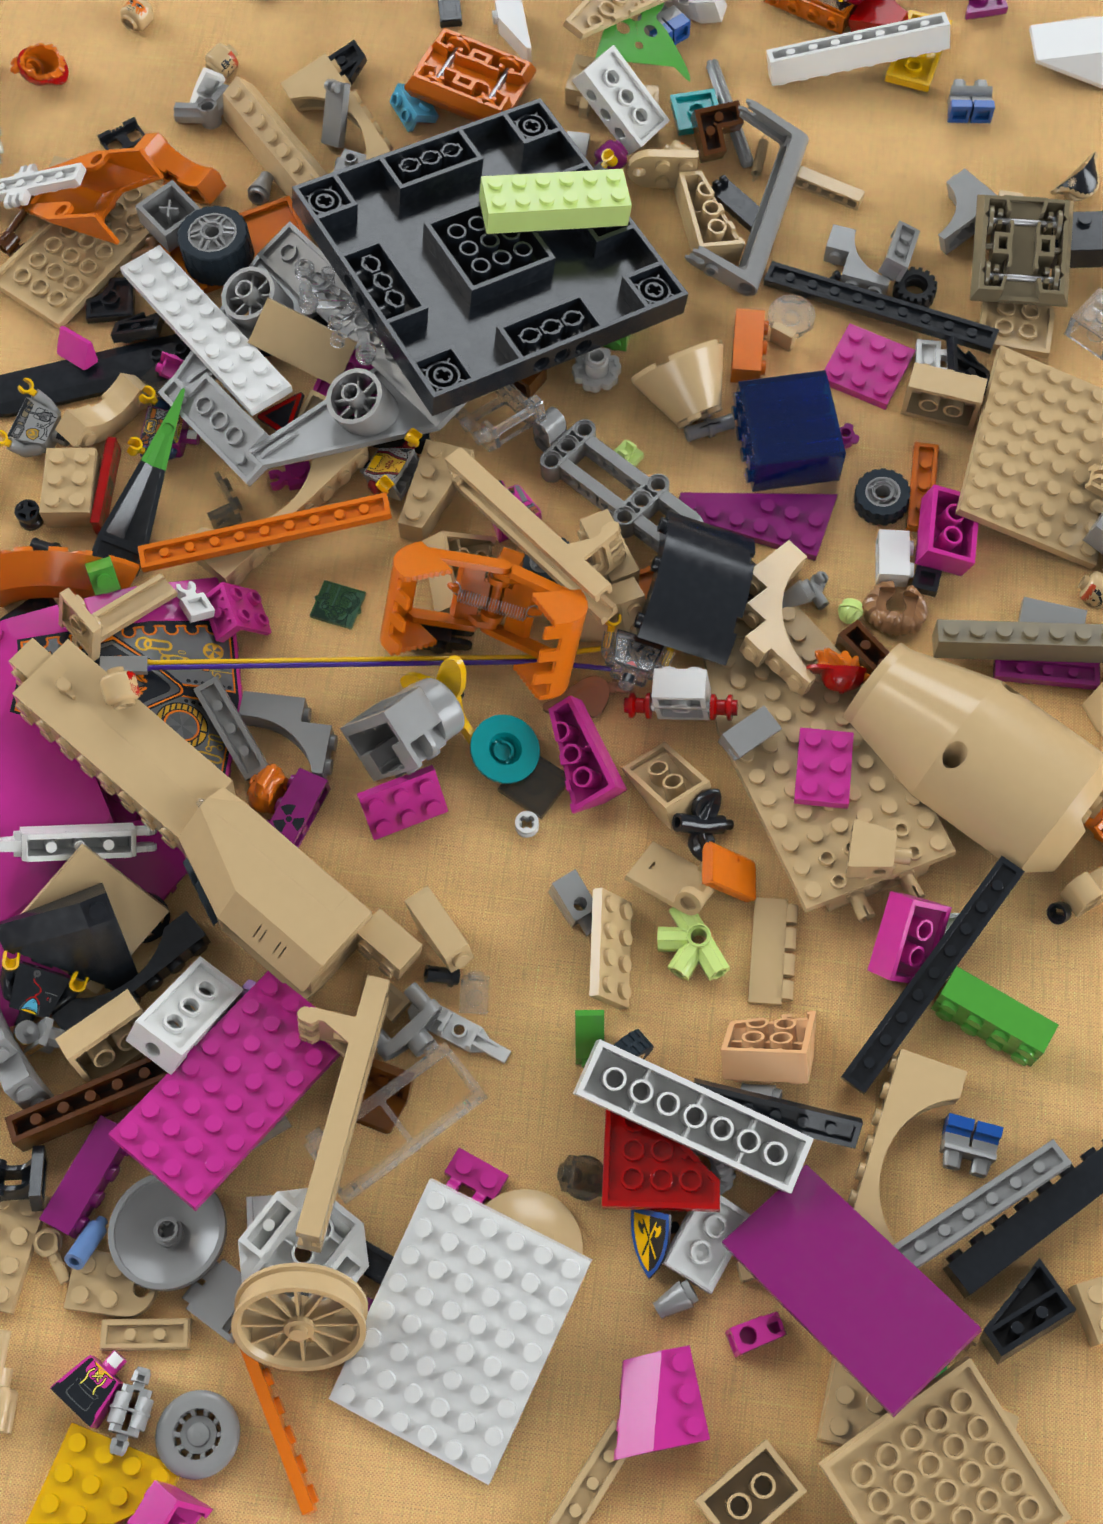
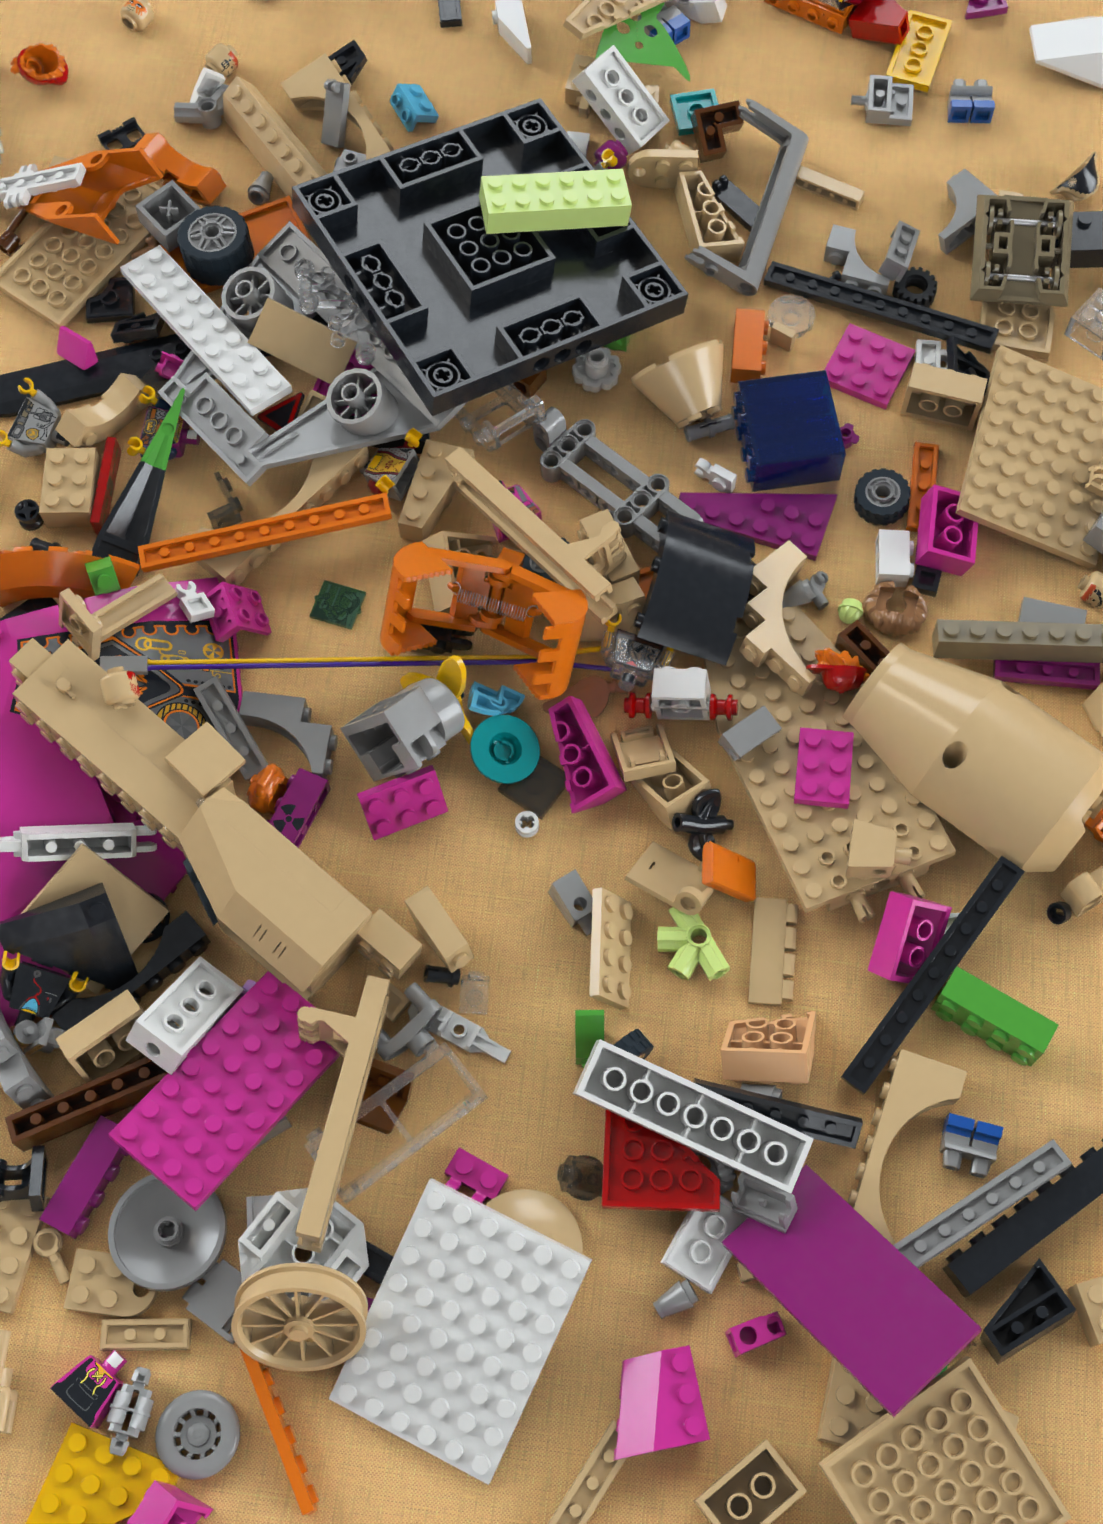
(86, 1243): medium blue cylinder -> none
(205, 760): none -> tan tile
(293, 476): dark pink plate -> none
(469, 77): orange piece -> none
(490, 702): none -> medium azure brick
(630, 452): yellowish green tile -> none
(643, 754): none -> tan container
(651, 1238): shield -> none
(719, 477): none -> white plate
(723, 96): light grey axle -> none
(759, 157): tan piece -> none
(764, 1203): none -> light grey hinge
(858, 49): white brick -> none
(886, 101): none -> light grey plate

